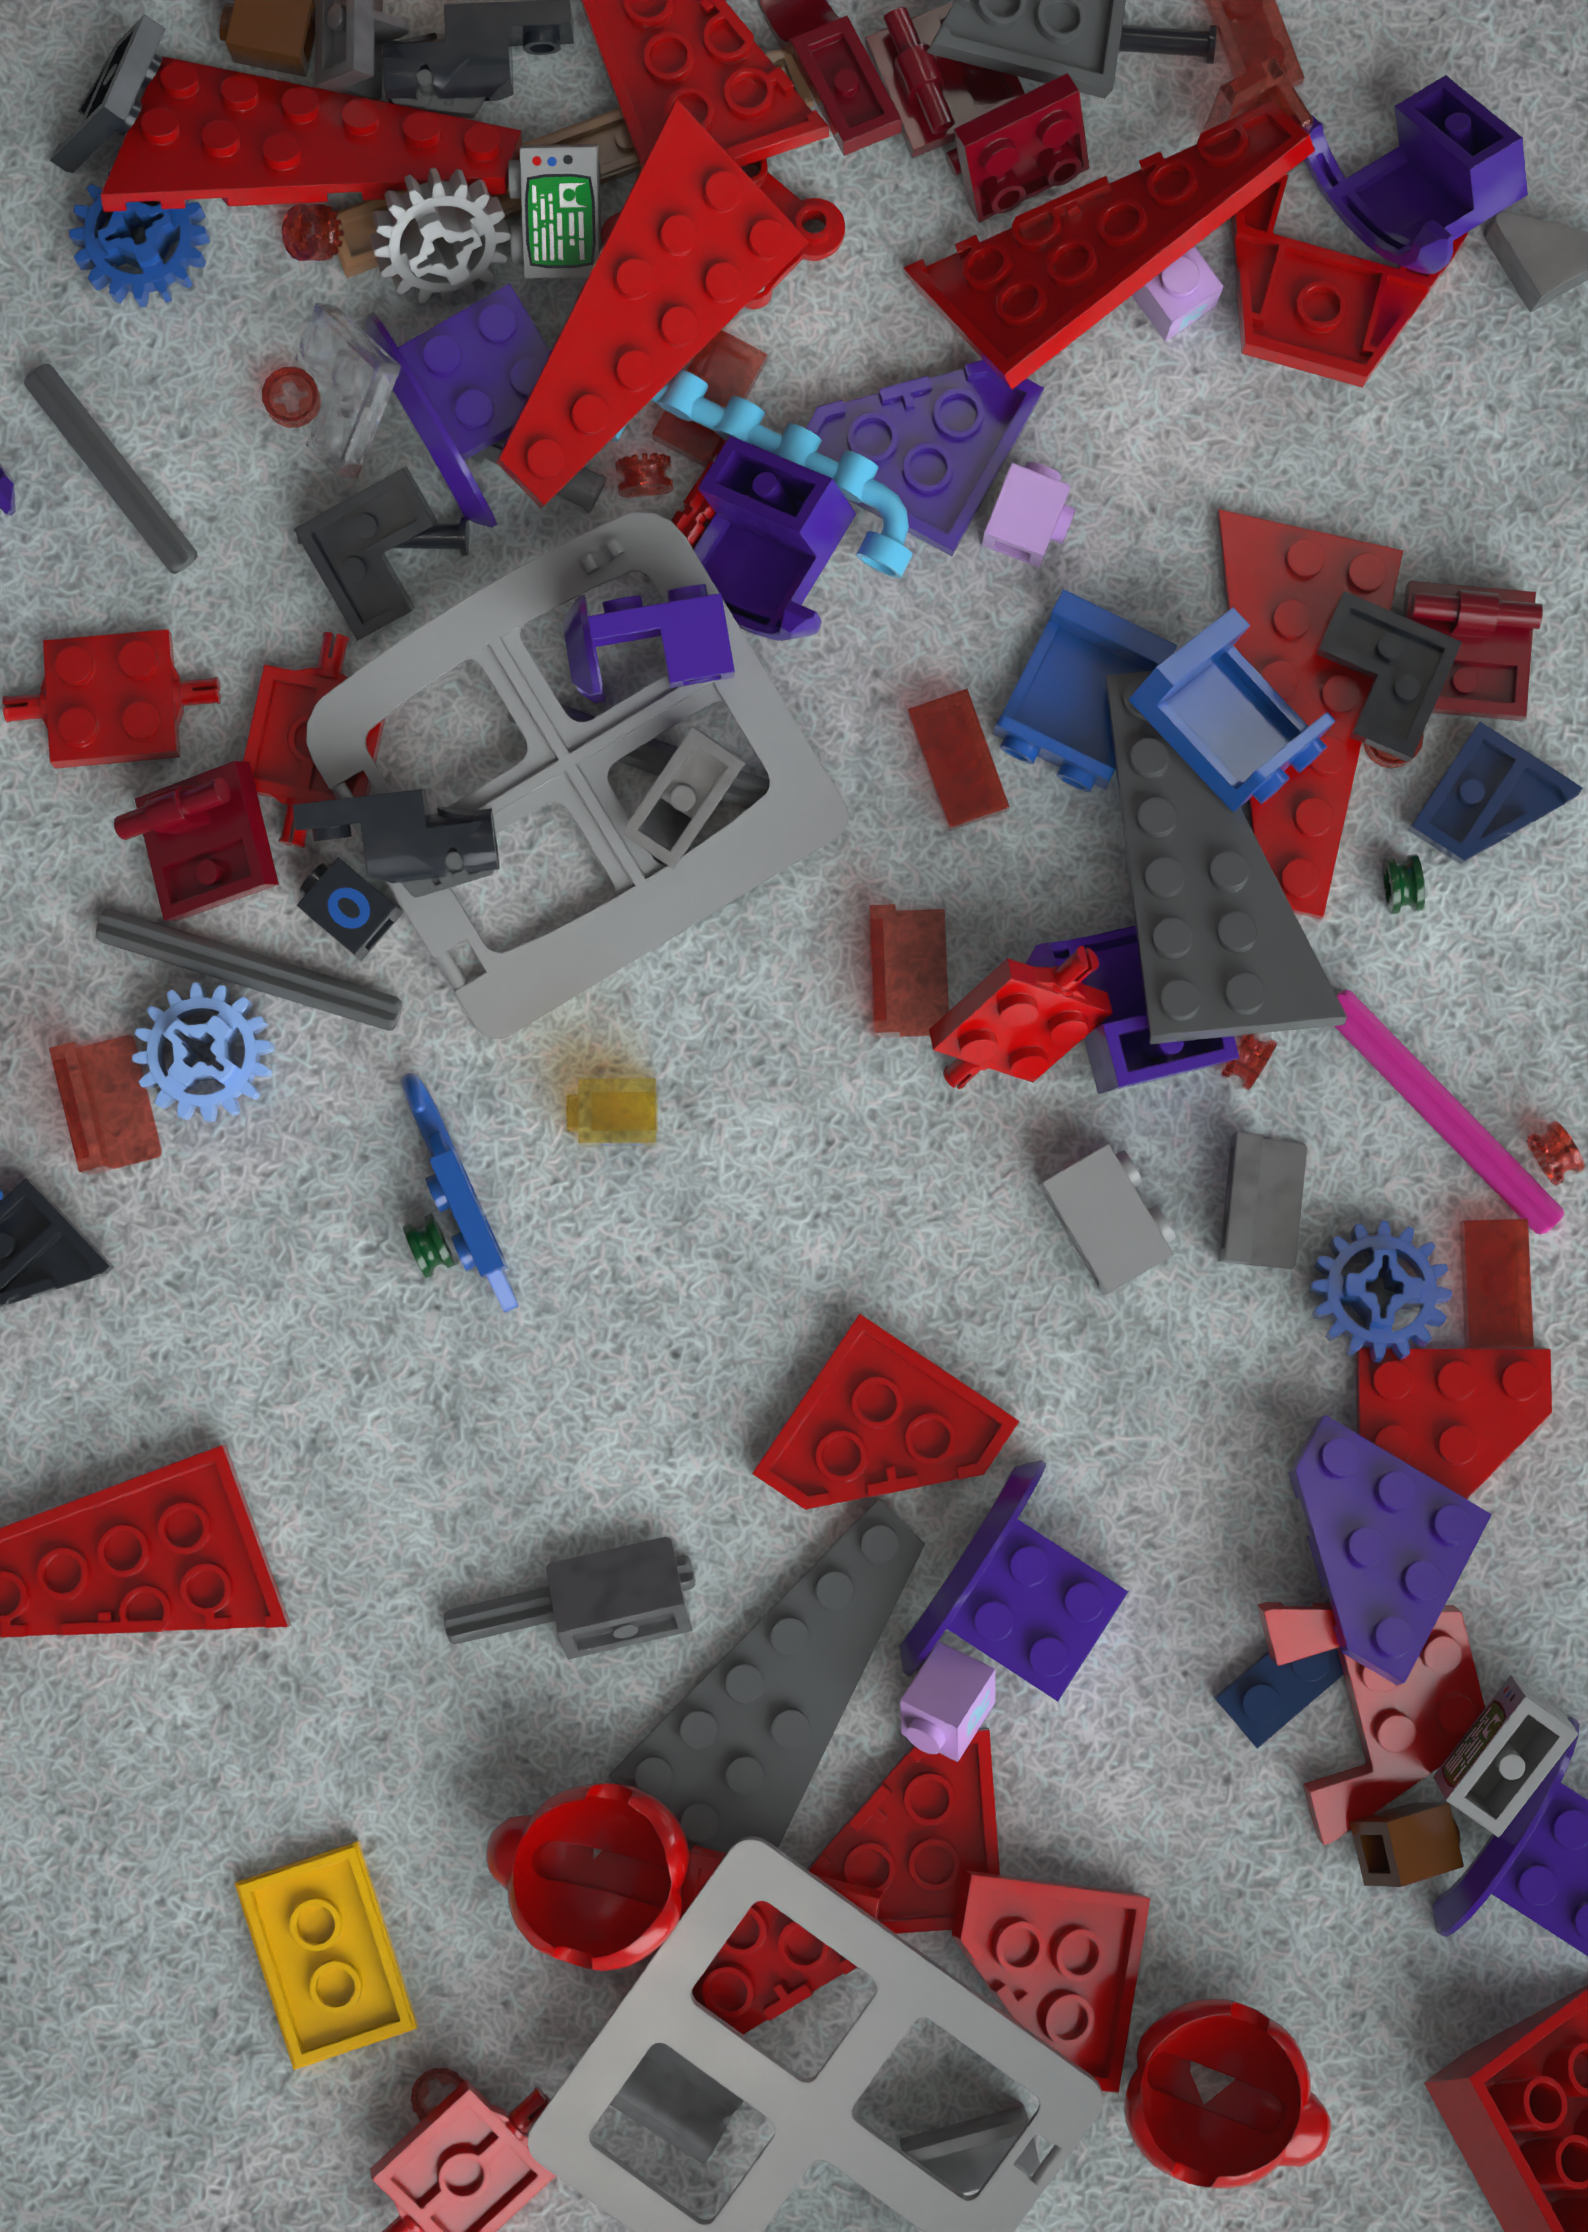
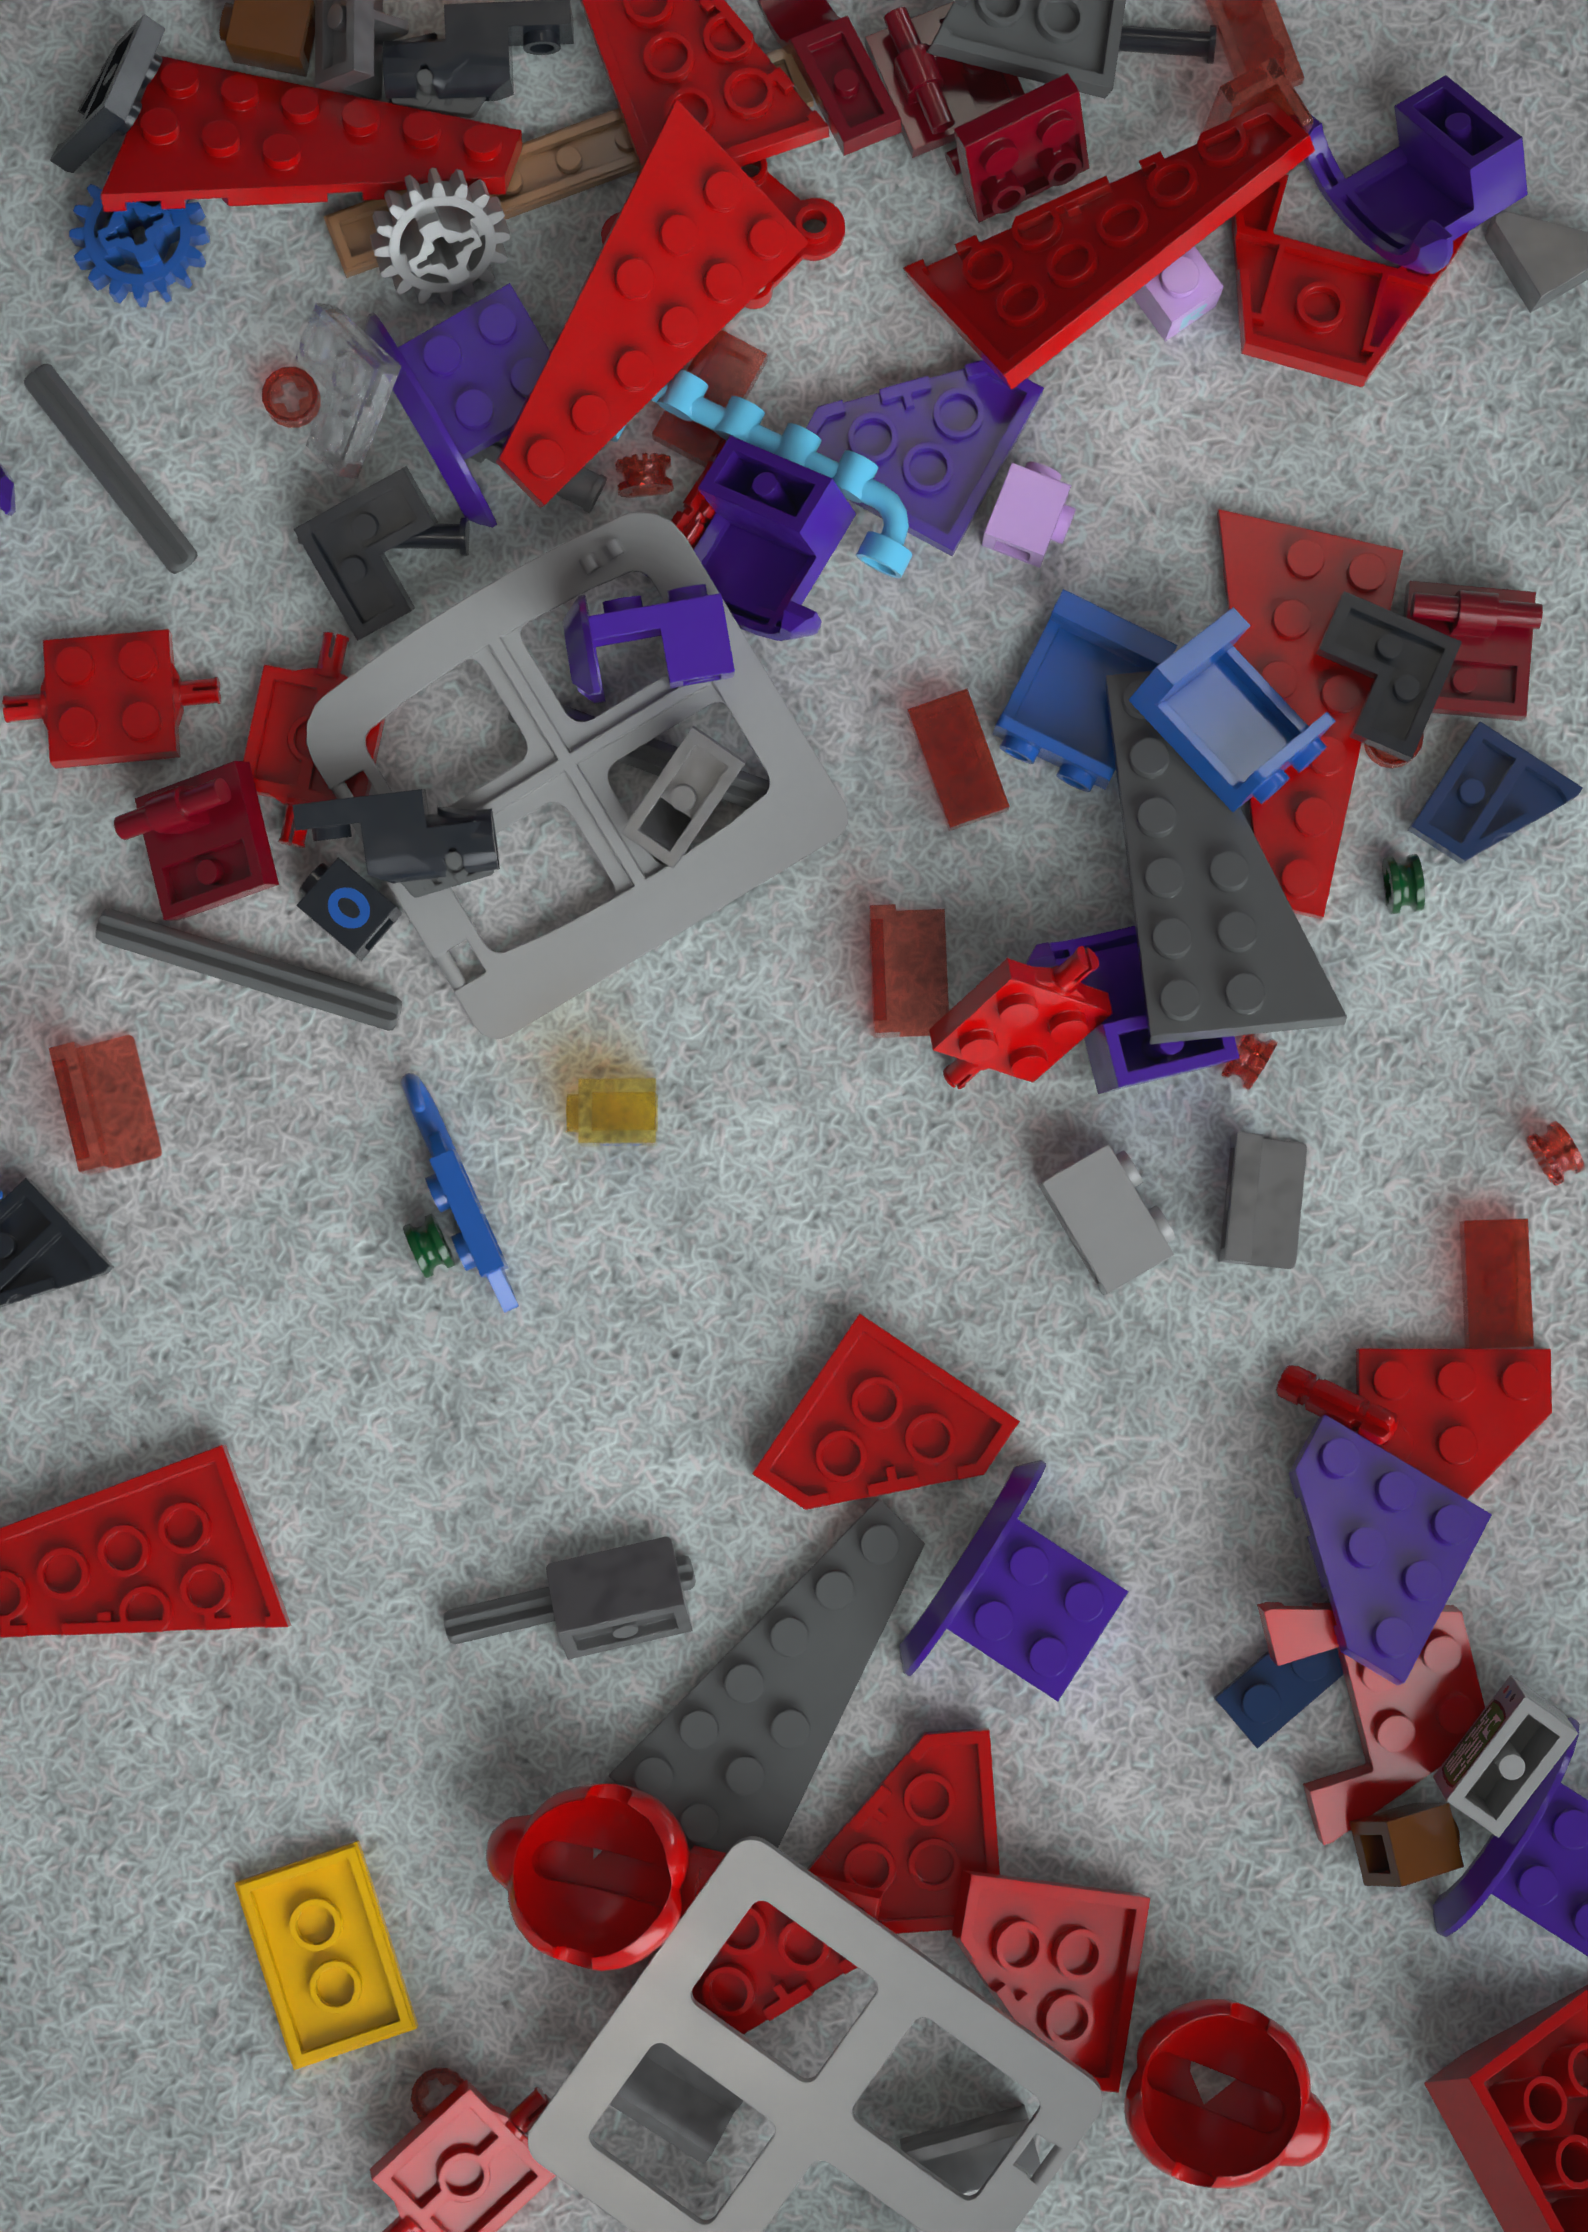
(184, 1076): light blue gear -> none
(318, 246): clear red bush -> none
(558, 209): brick -> none
(947, 1702): lavender brick -> none
(1338, 1403): none -> red axle
(1351, 1291): blue gear -> none
(1447, 1116): dark pink axle -> none

